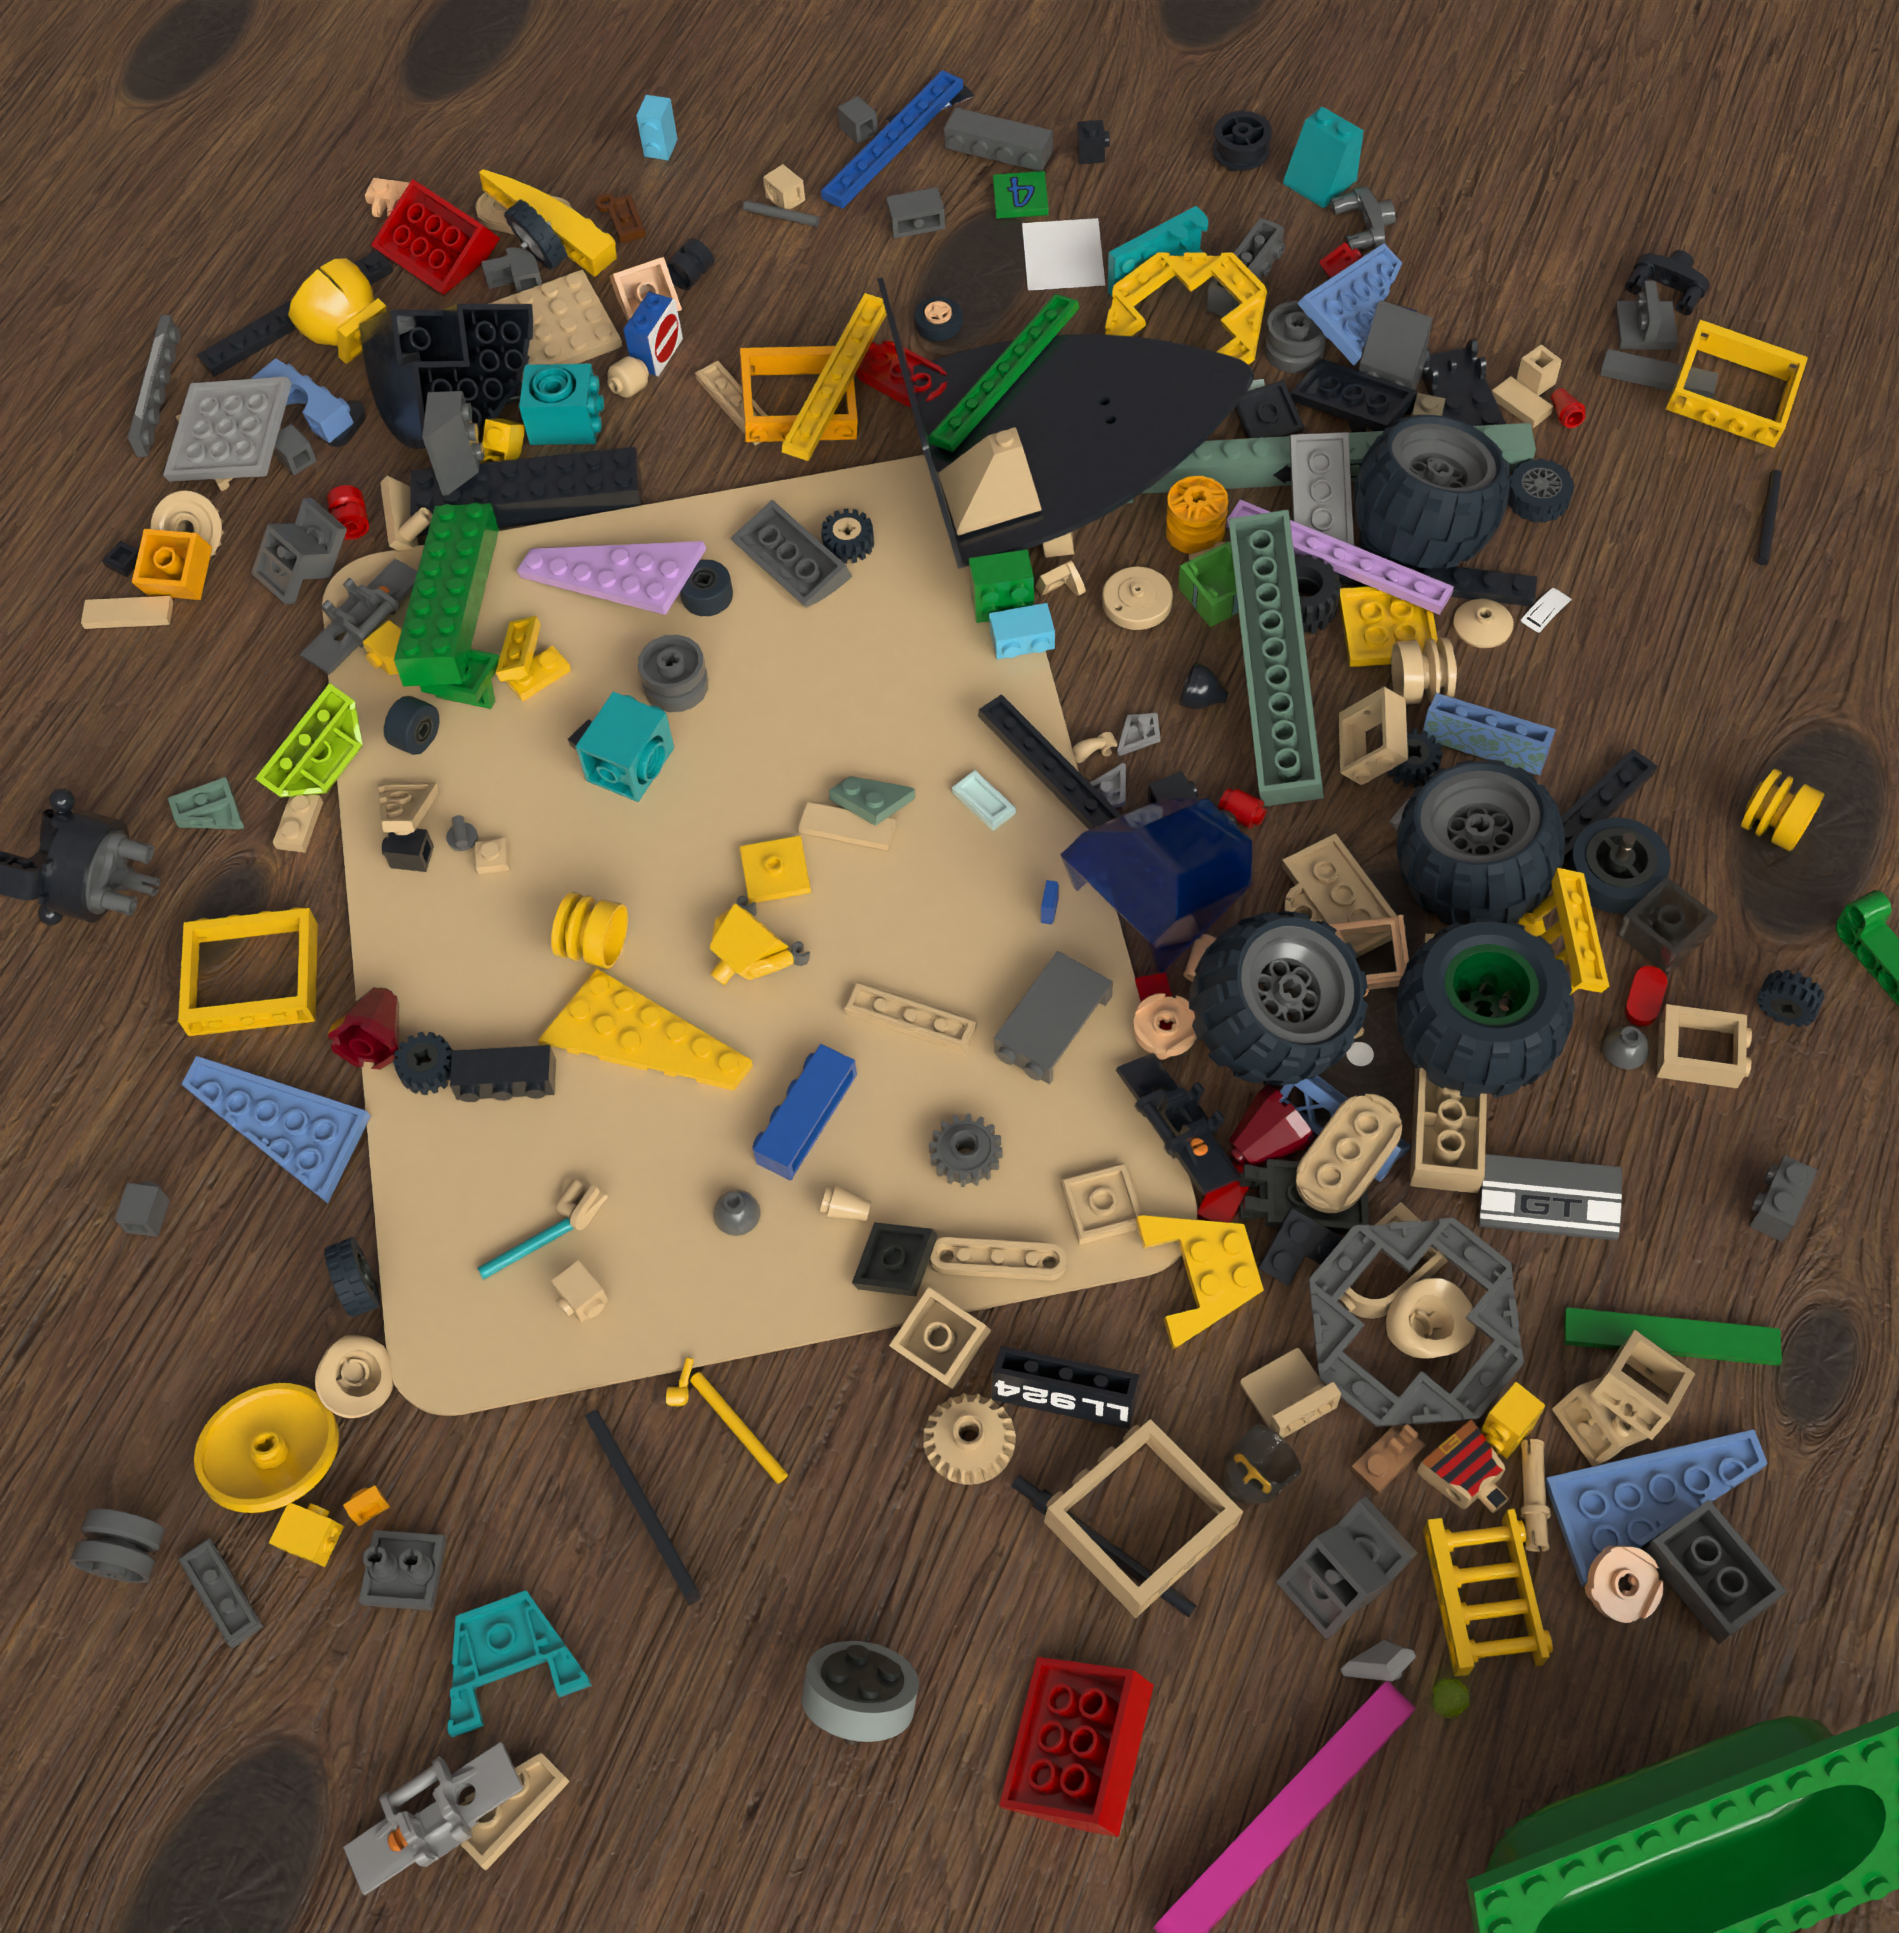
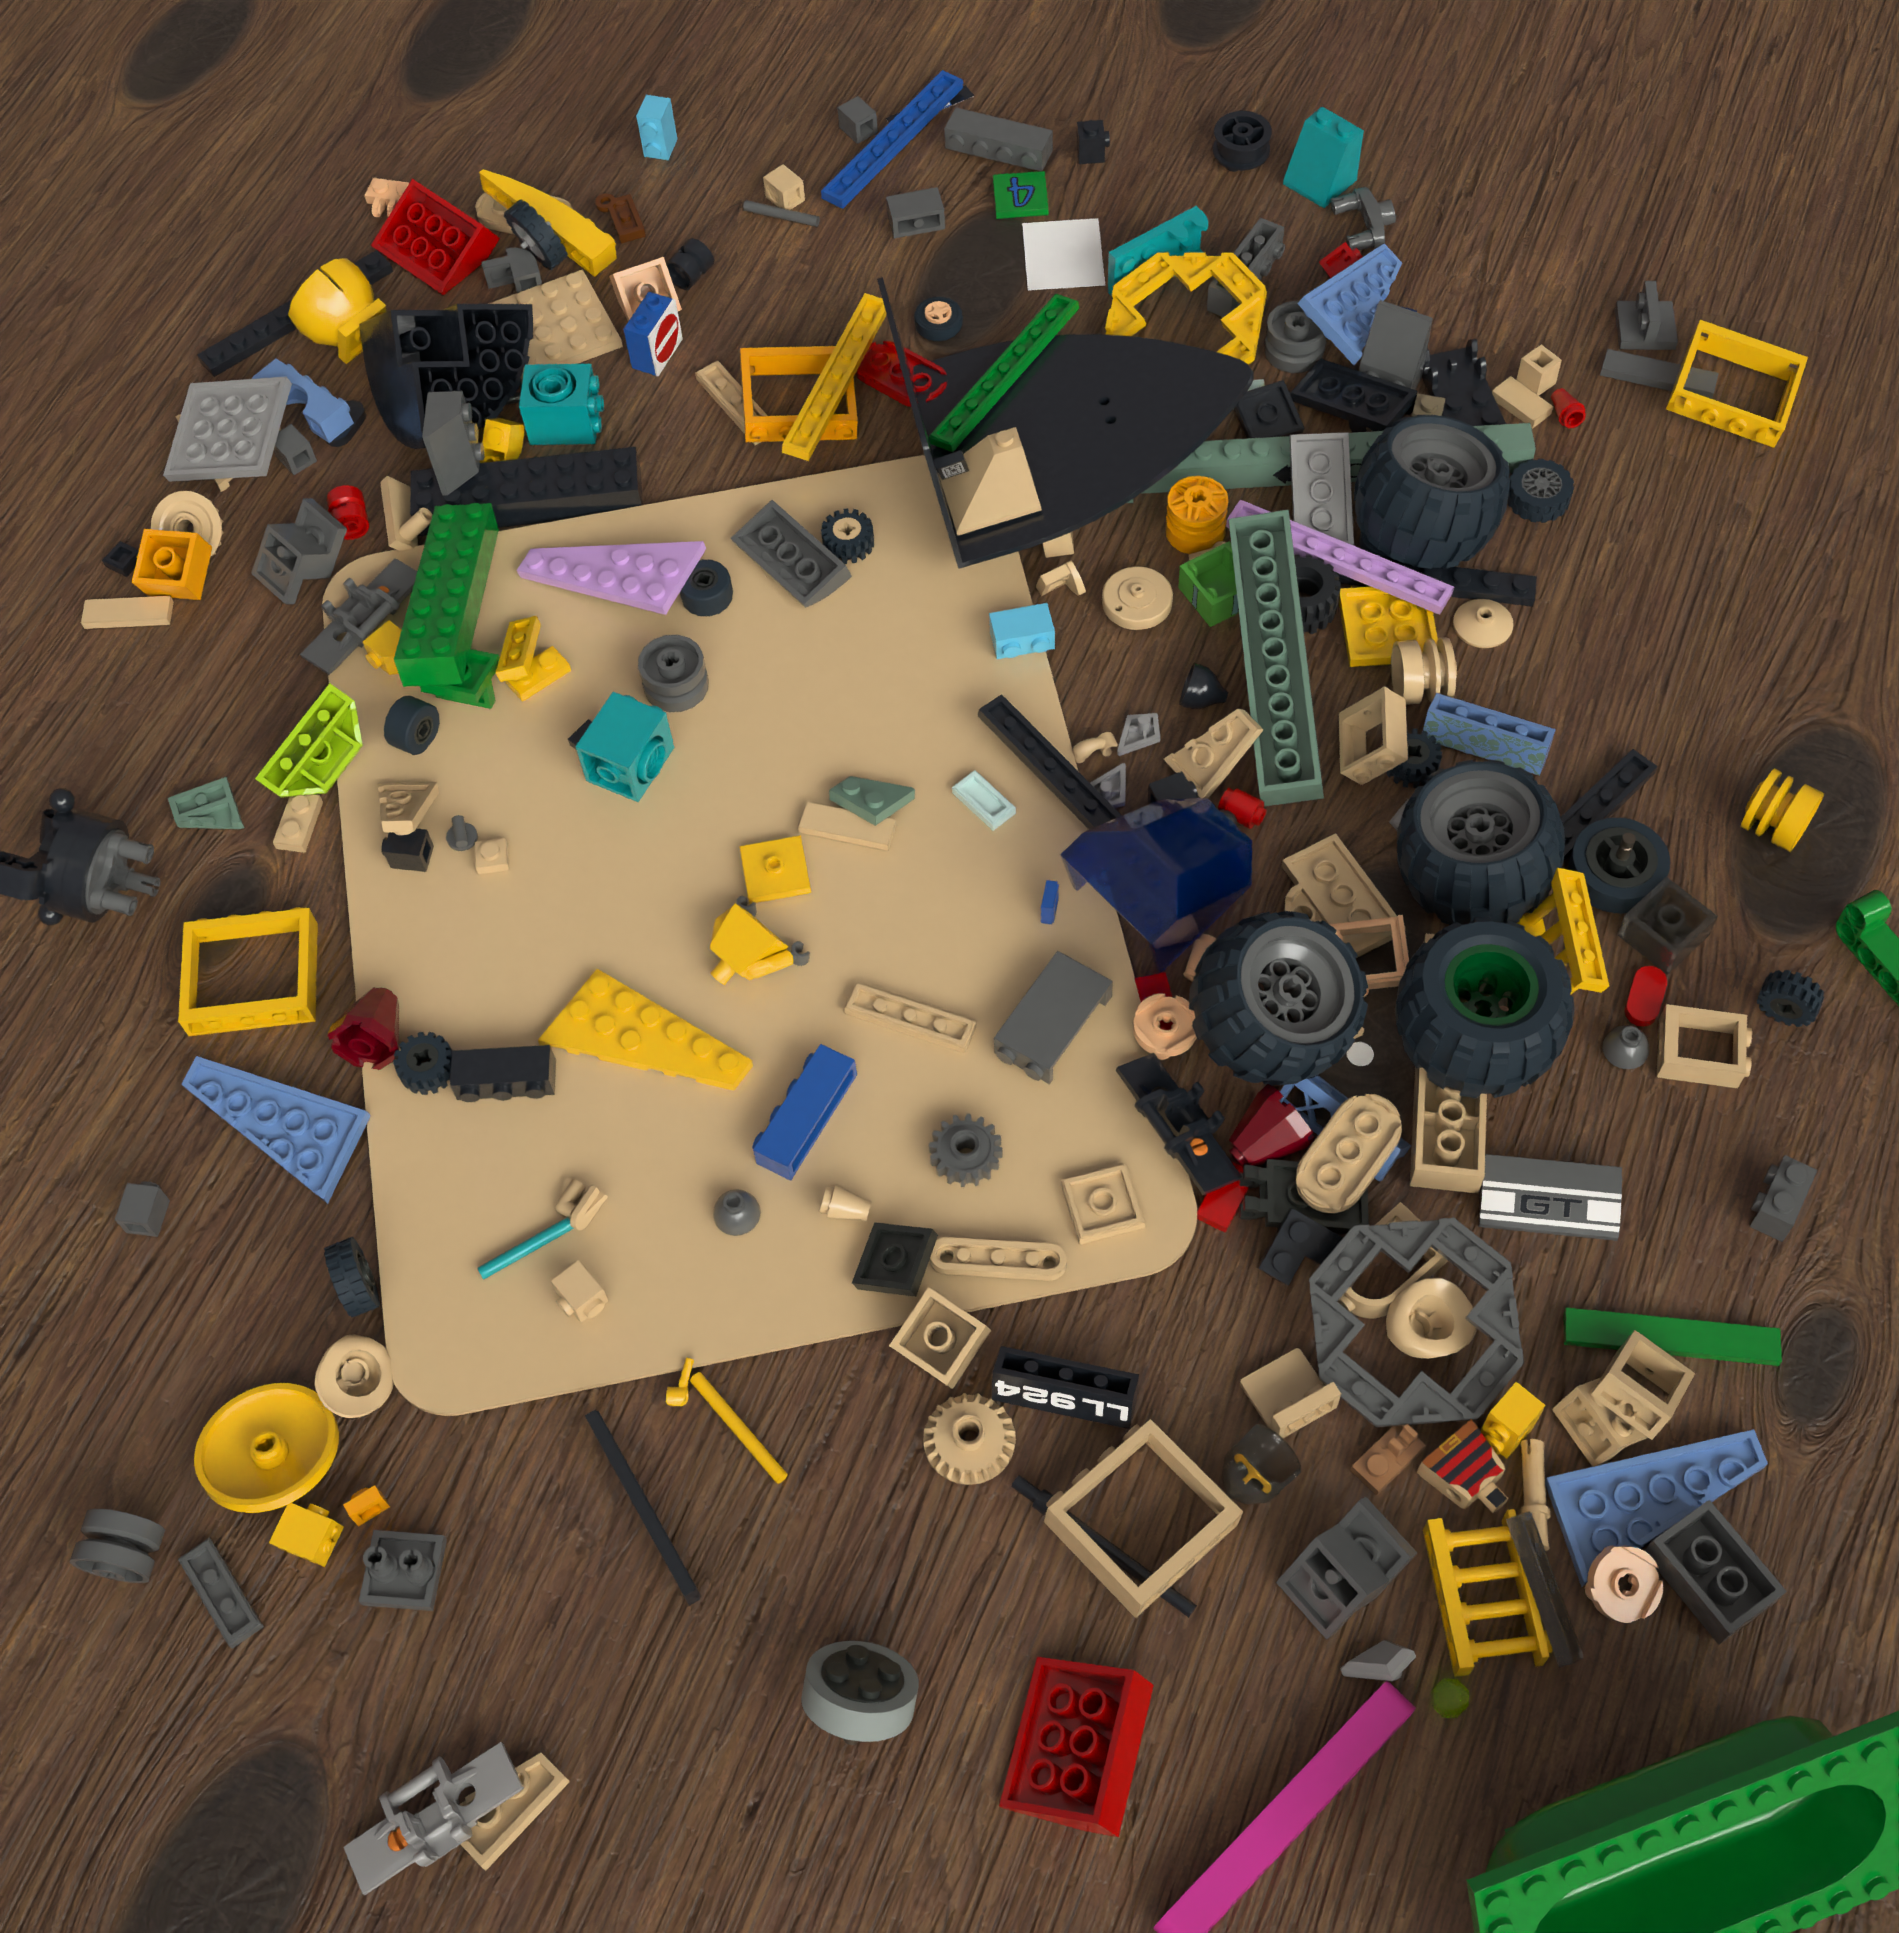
(153, 386): dark grey plate -> none
(499, 1643): teal wing -> none
(589, 930): yellow wheel -> none
(627, 376): tan head -> none
(951, 465): none -> black tile
(1000, 583): green brick -> none
(1215, 753): none -> tan wing
(1217, 1266): yellow wing -> none
(1545, 609): white sticker -> none
(1545, 1589): none -> clear smoke tile
(1672, 272): black connector -> none
(1769, 517): black bar -> none

